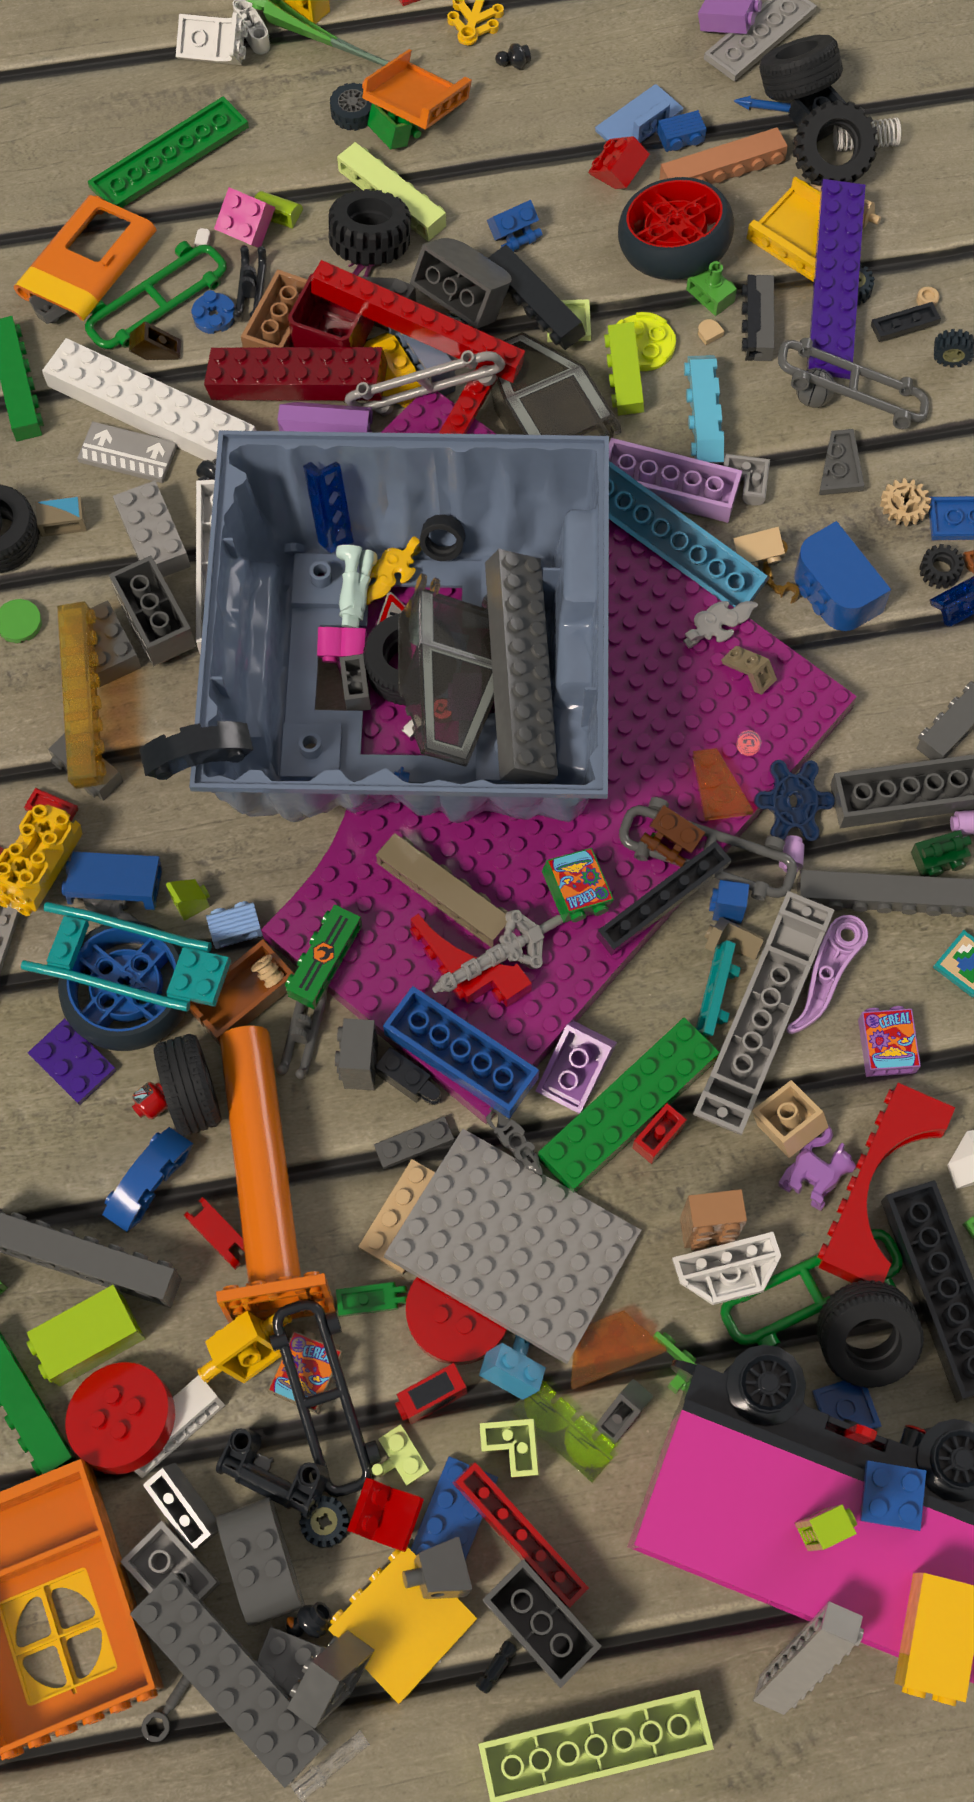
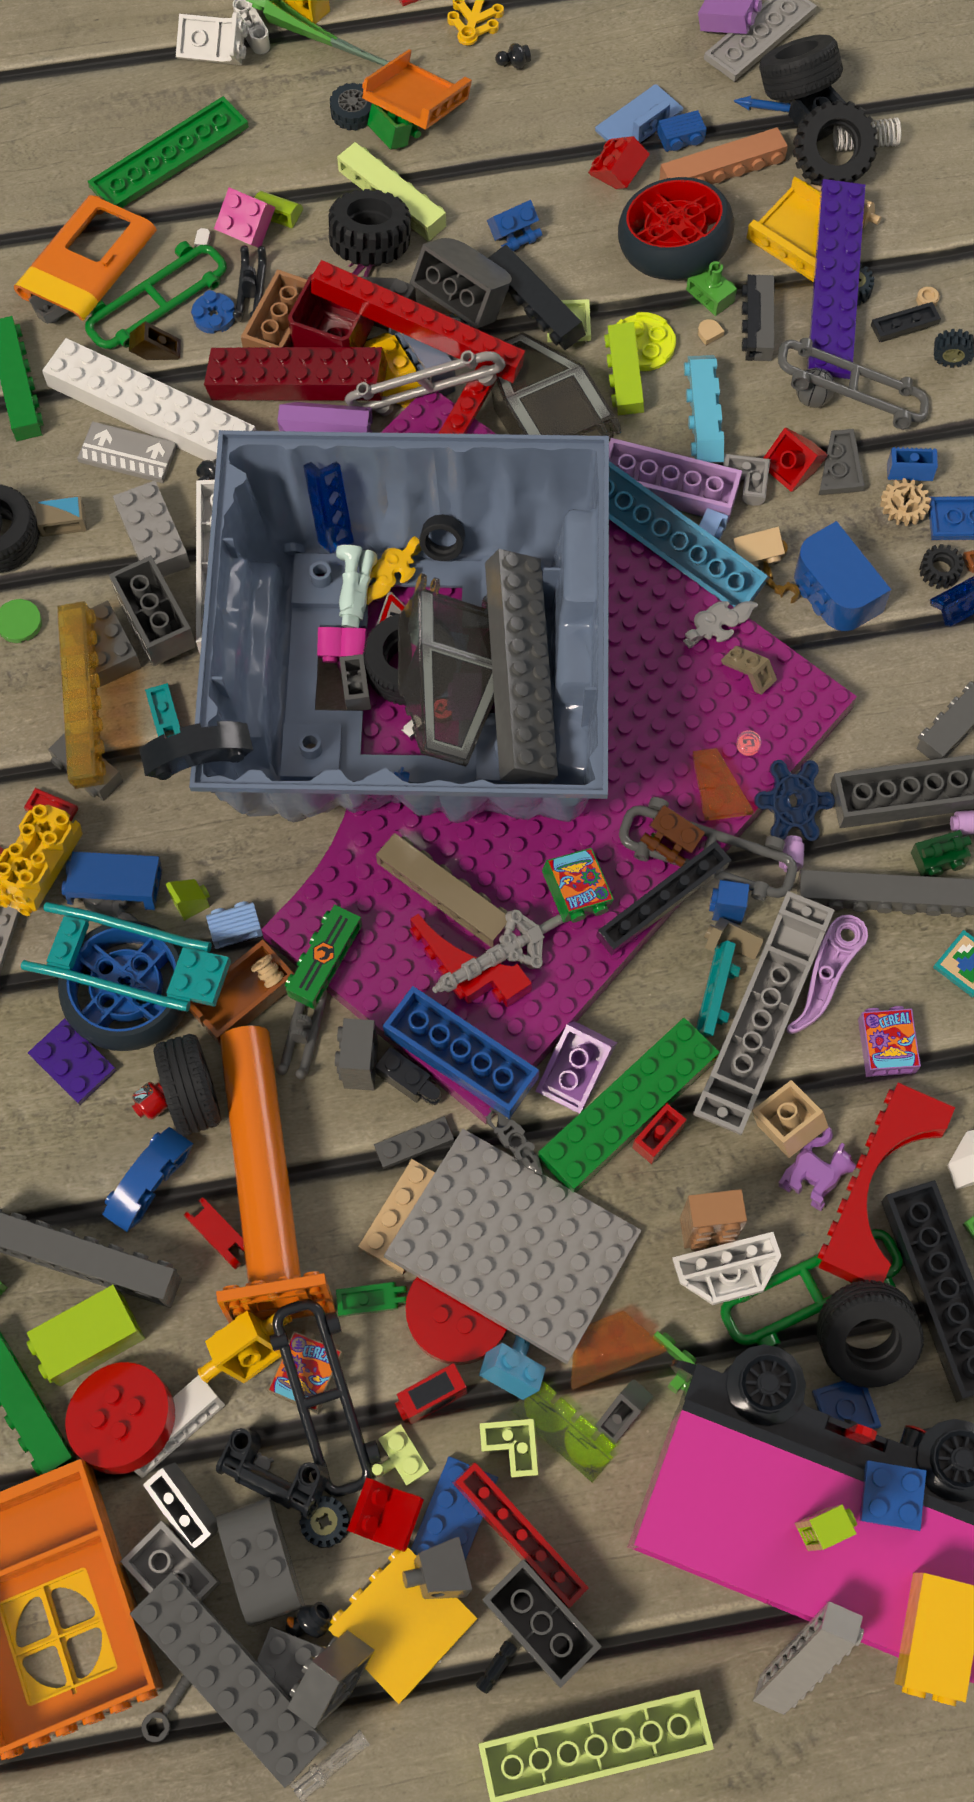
(162, 709): none -> teal plate
(714, 523): none -> light blue brick
(793, 459): none -> red slope
(912, 464): none -> blue brick

